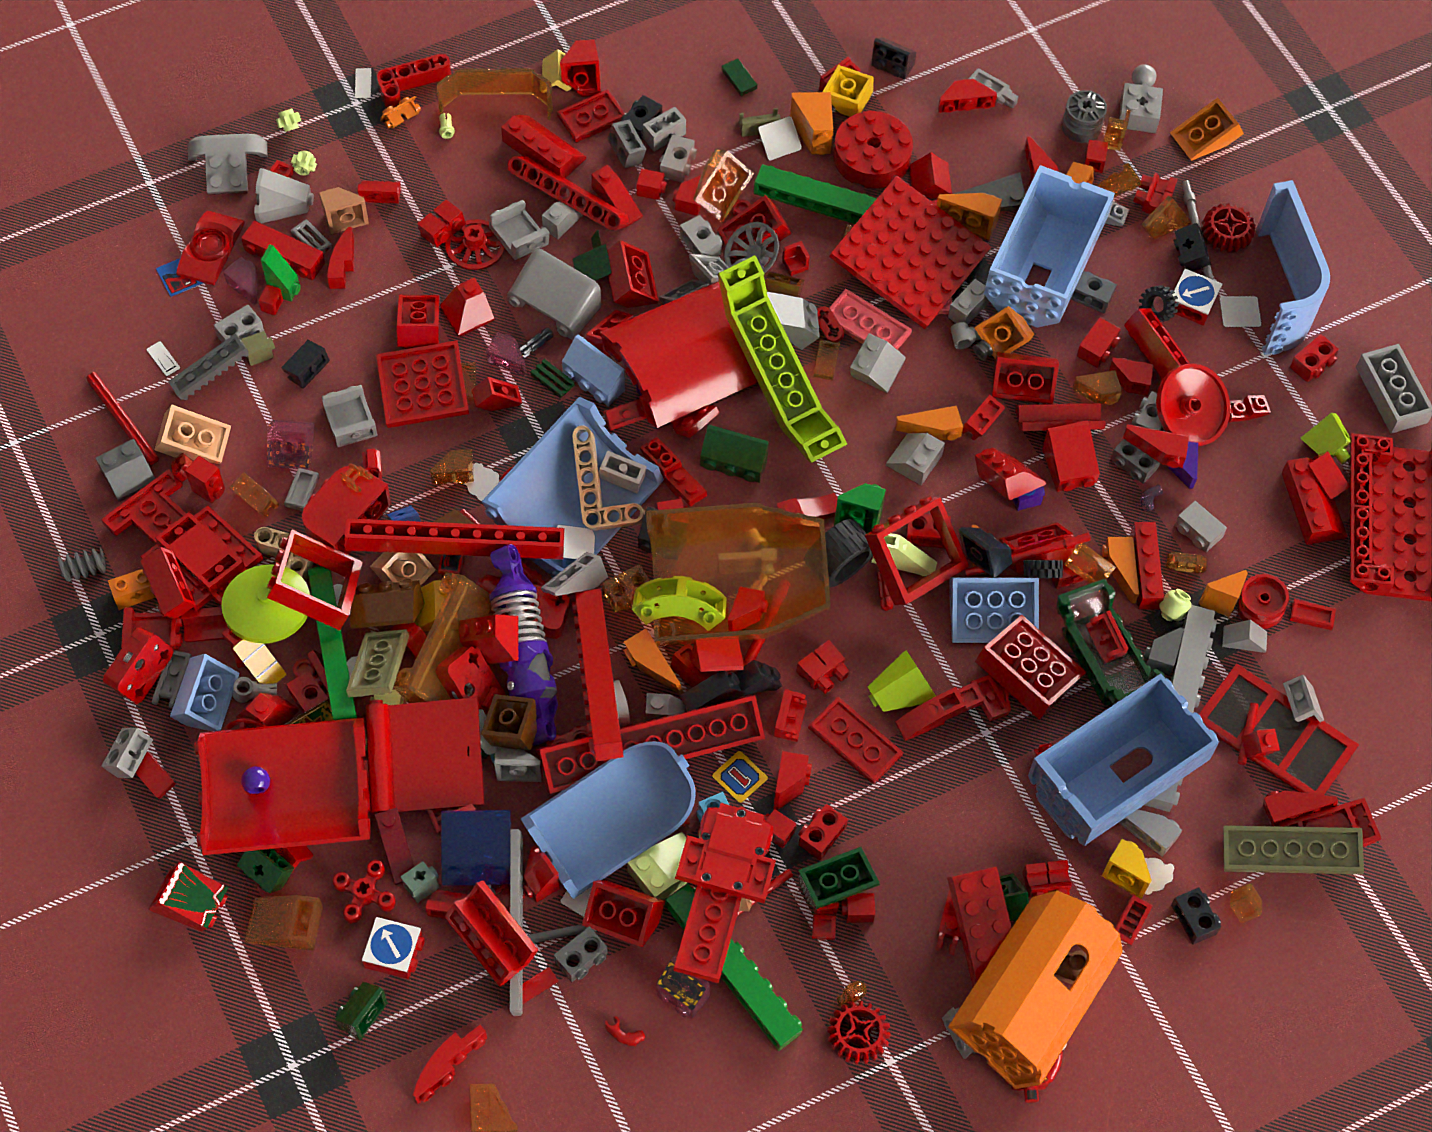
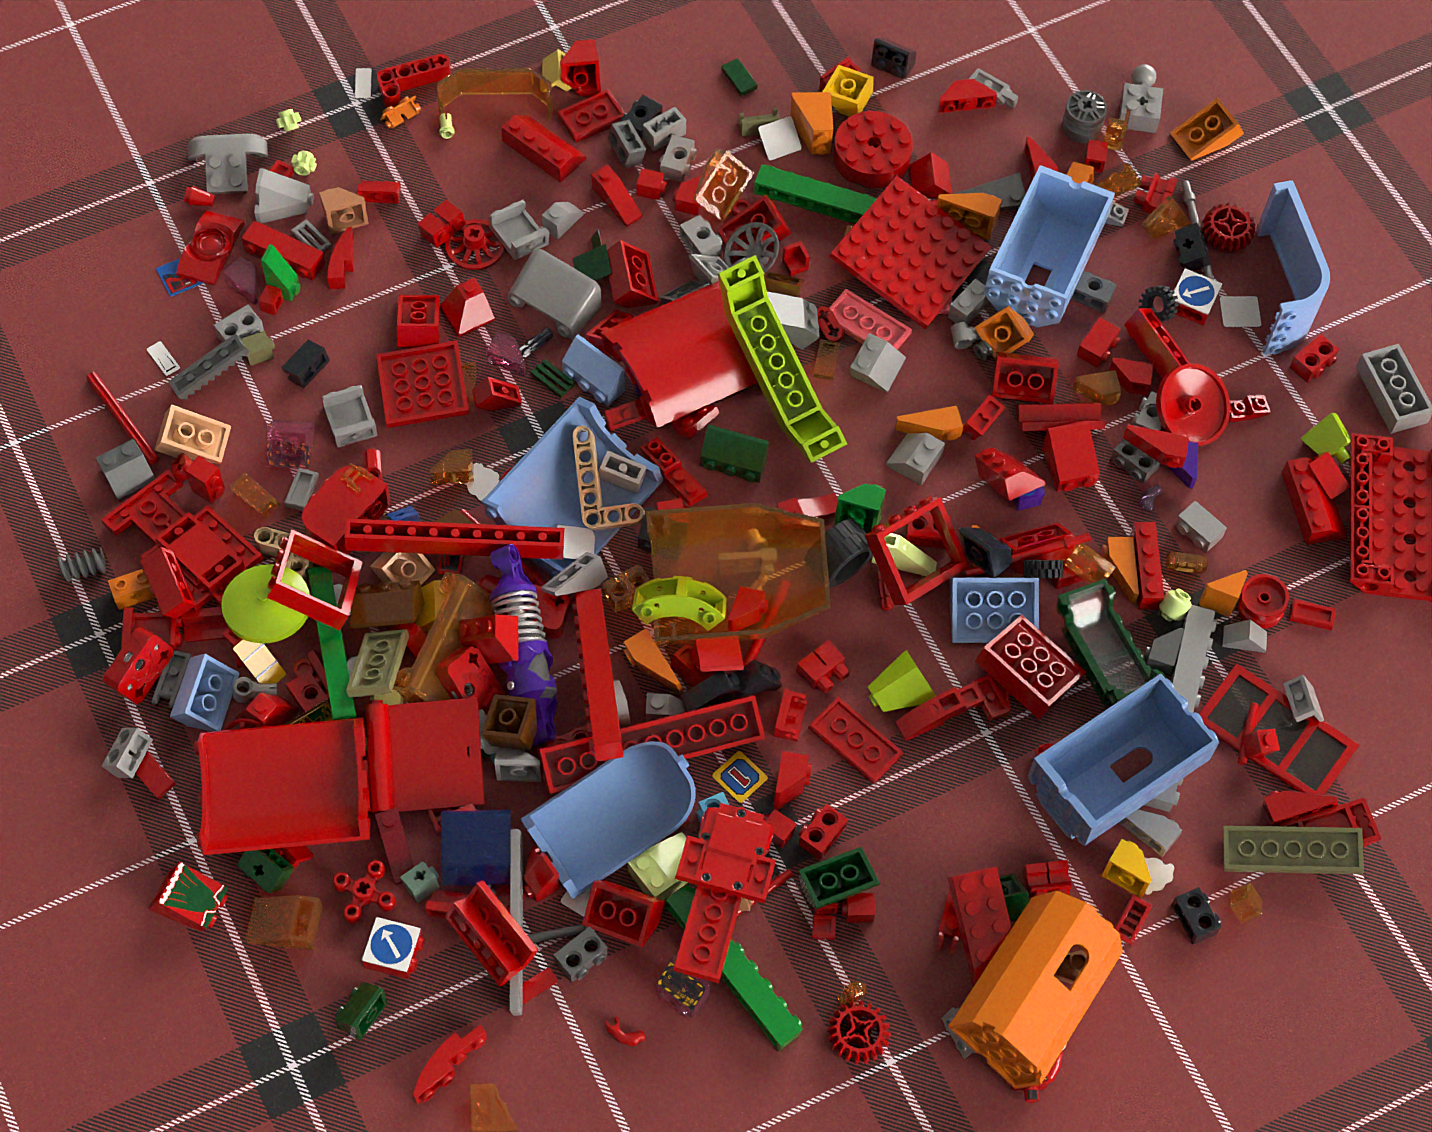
(198, 197): none -> red cone
(255, 780): dark purple piece -> none
(576, 194): red beam -> none
(1107, 637): red hinge -> none

